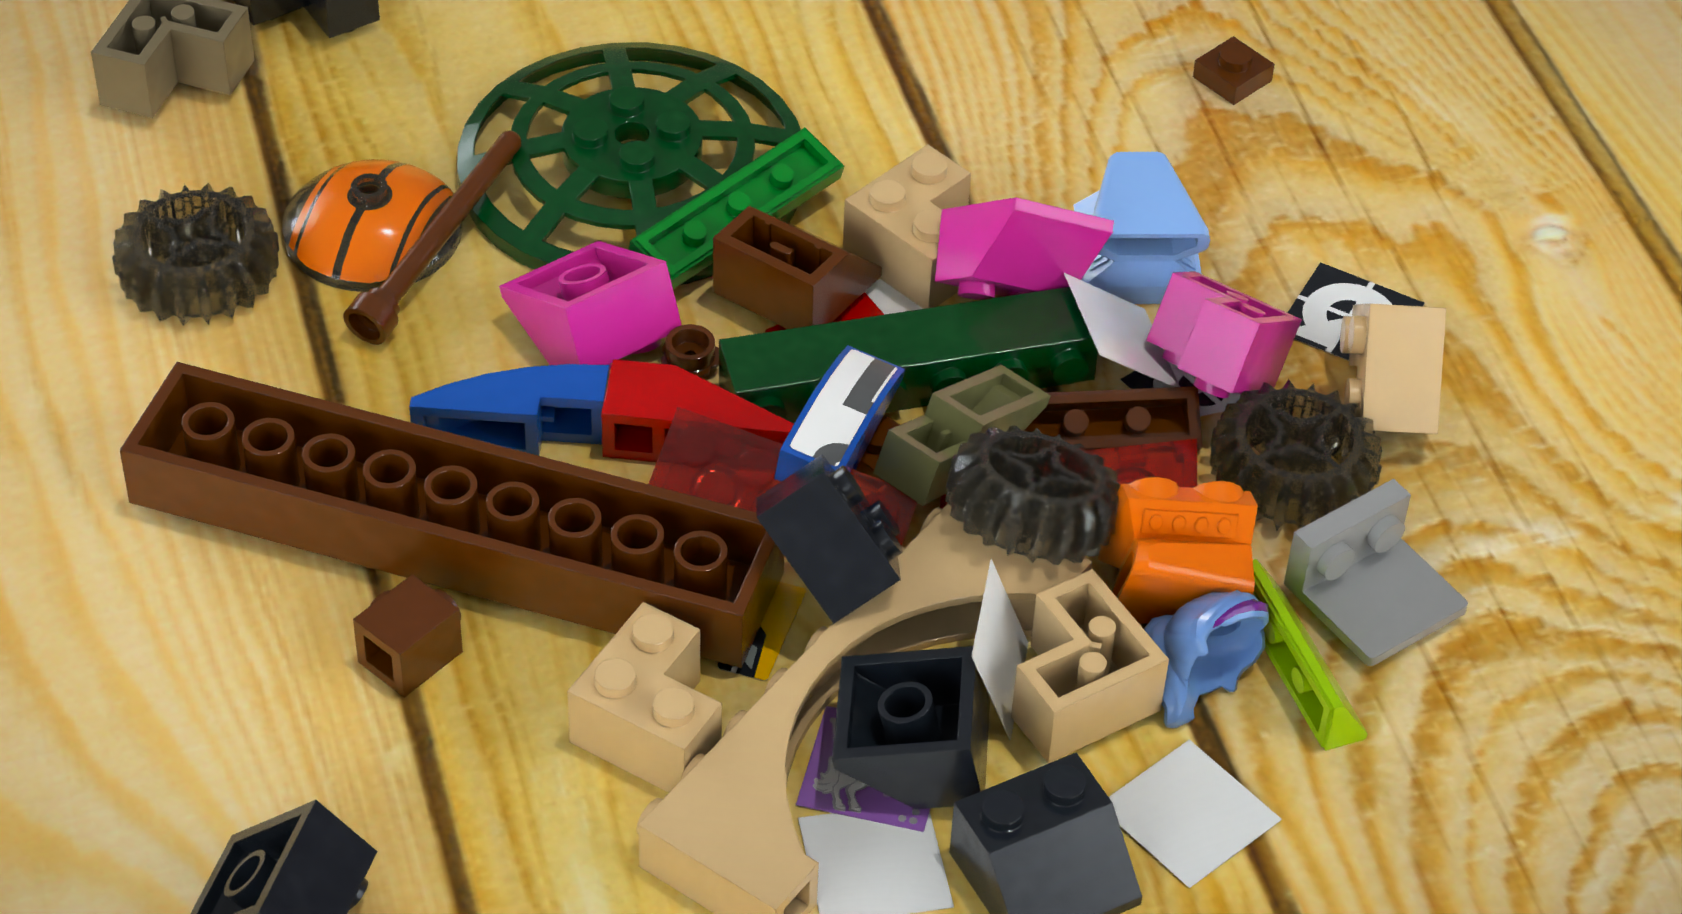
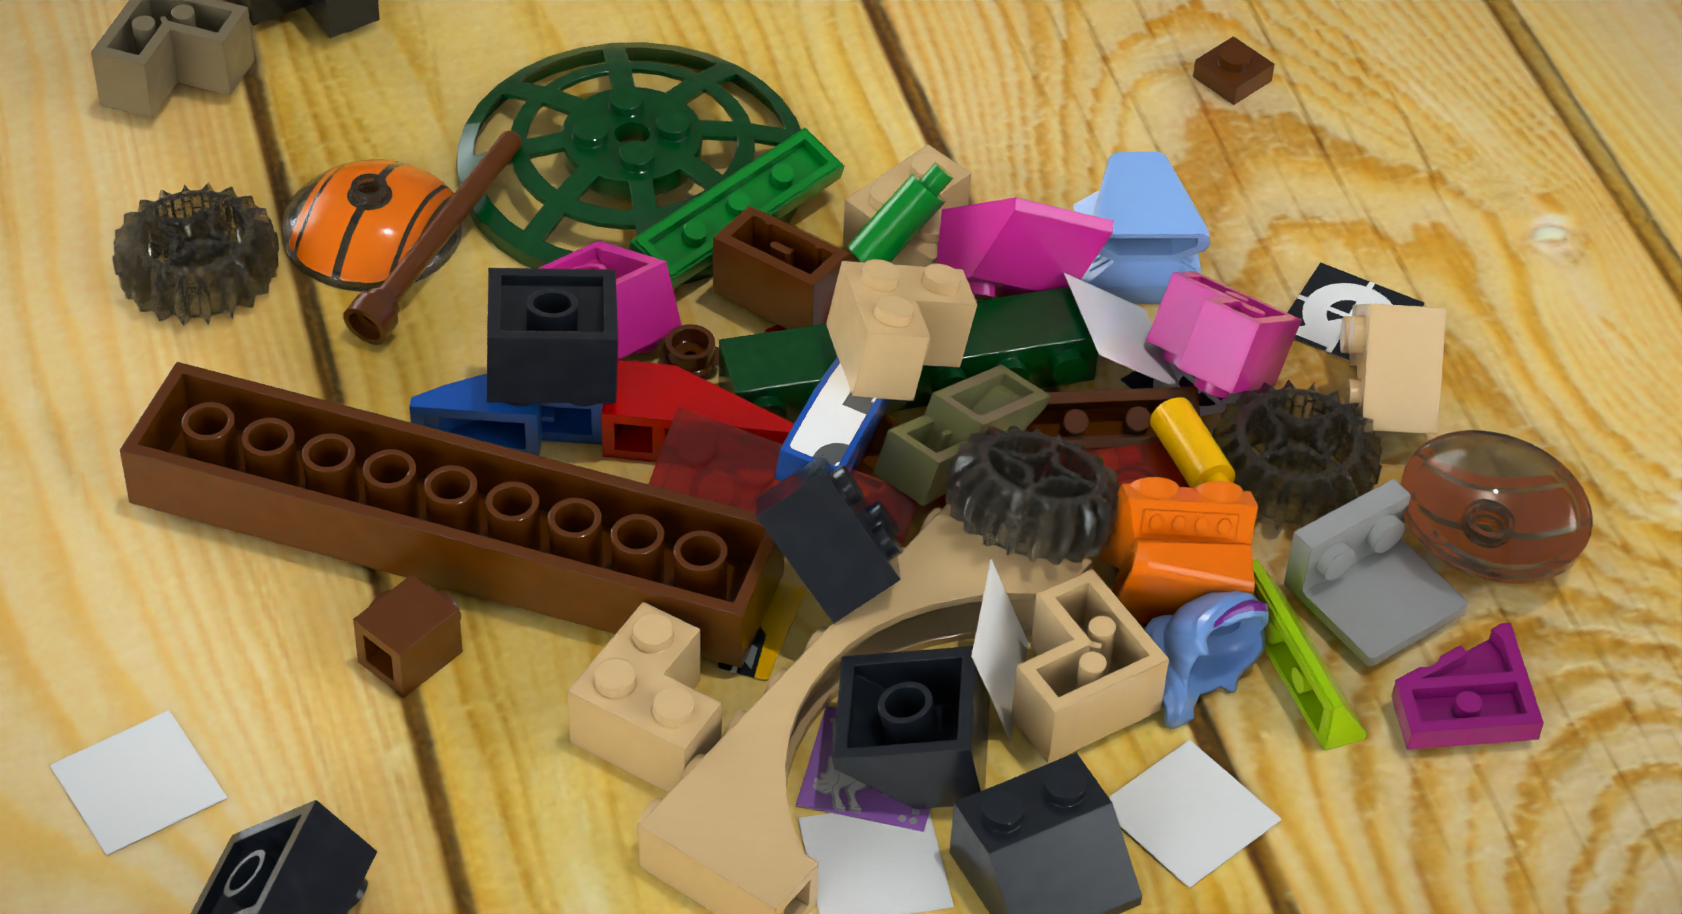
(138, 782): none -> white sticker
(552, 336): none -> black slope
(895, 321): none -> tan brick
(901, 216): none -> green cylinder
(1190, 443): none -> yellow cylinder
(1469, 697): none -> magenta wing
(1496, 507): none -> clear smoke dish

